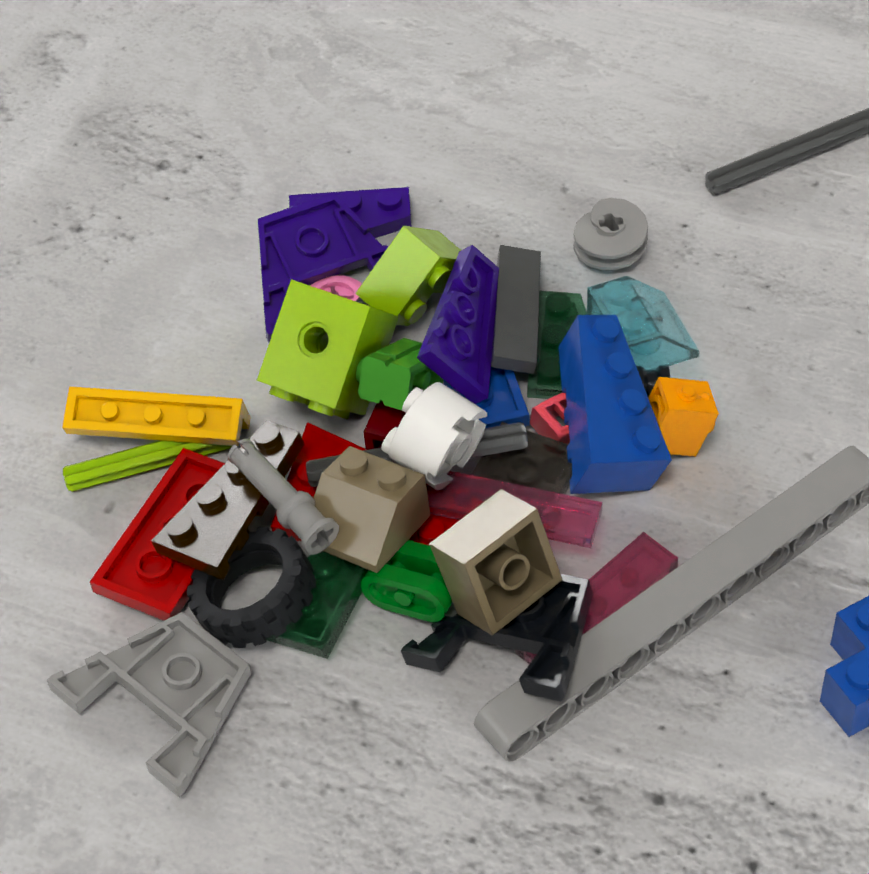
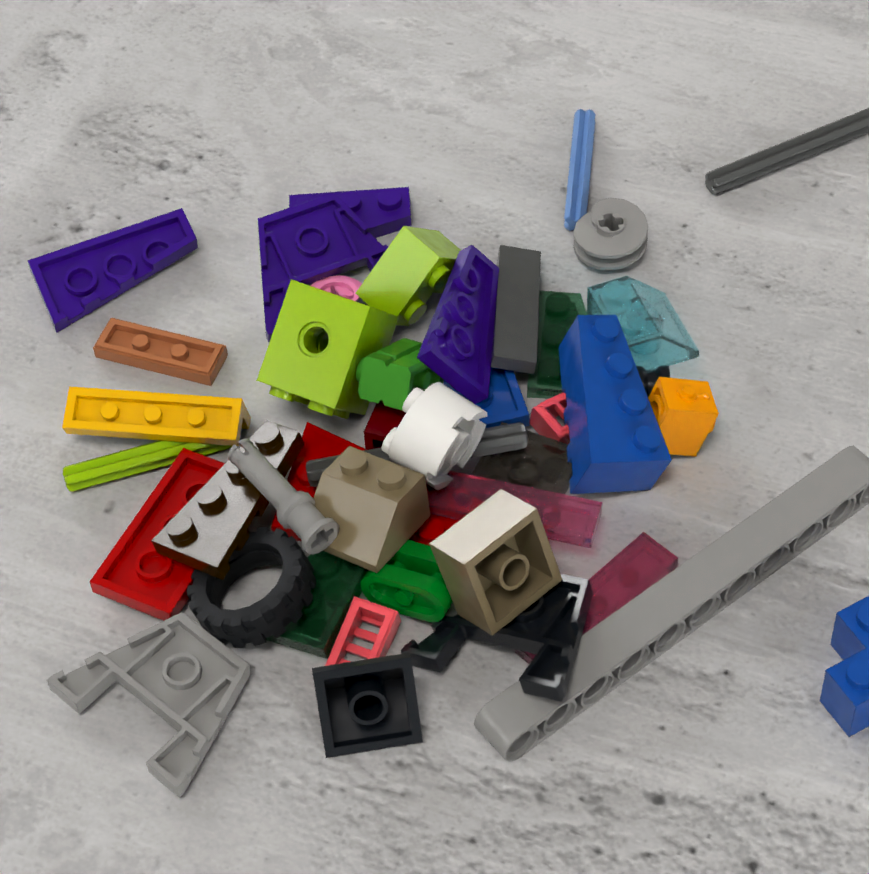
(101, 268): none -> dark purple wing
(160, 351): none -> nougat tile
(365, 611): none -> coral slope
(367, 705): none -> black slope
(579, 167): none -> medium blue axle

